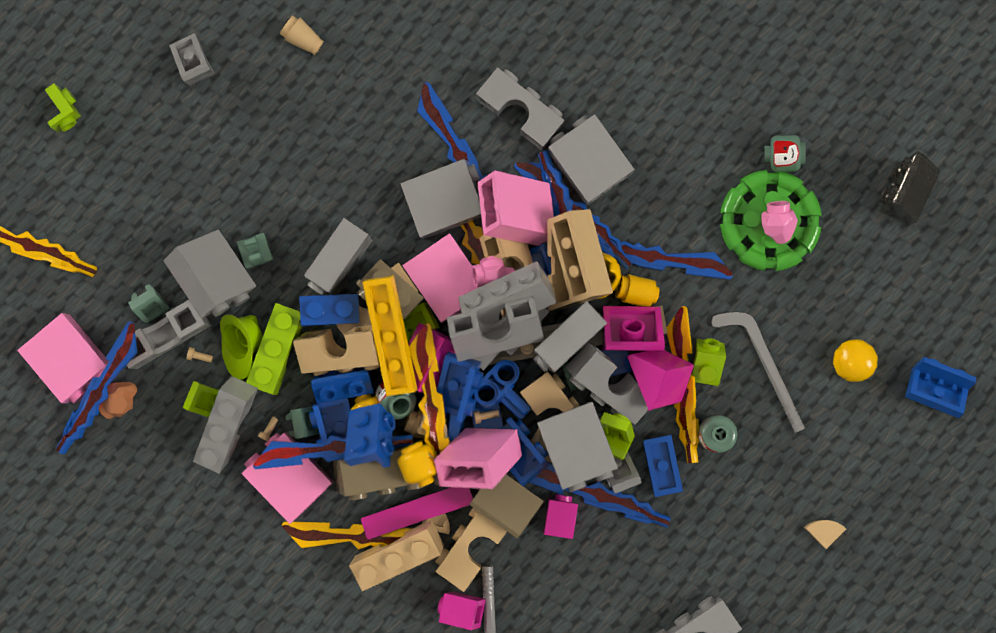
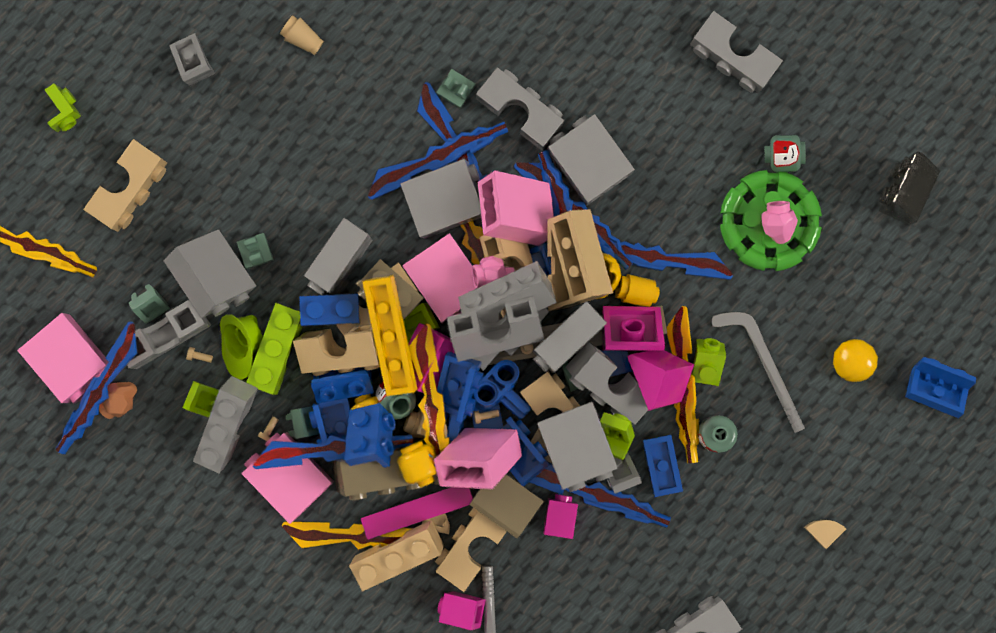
(117, 208): none -> tan arch
(389, 178): none -> blue sword
(456, 88): none -> sand green tile
(751, 70): none -> light grey arch

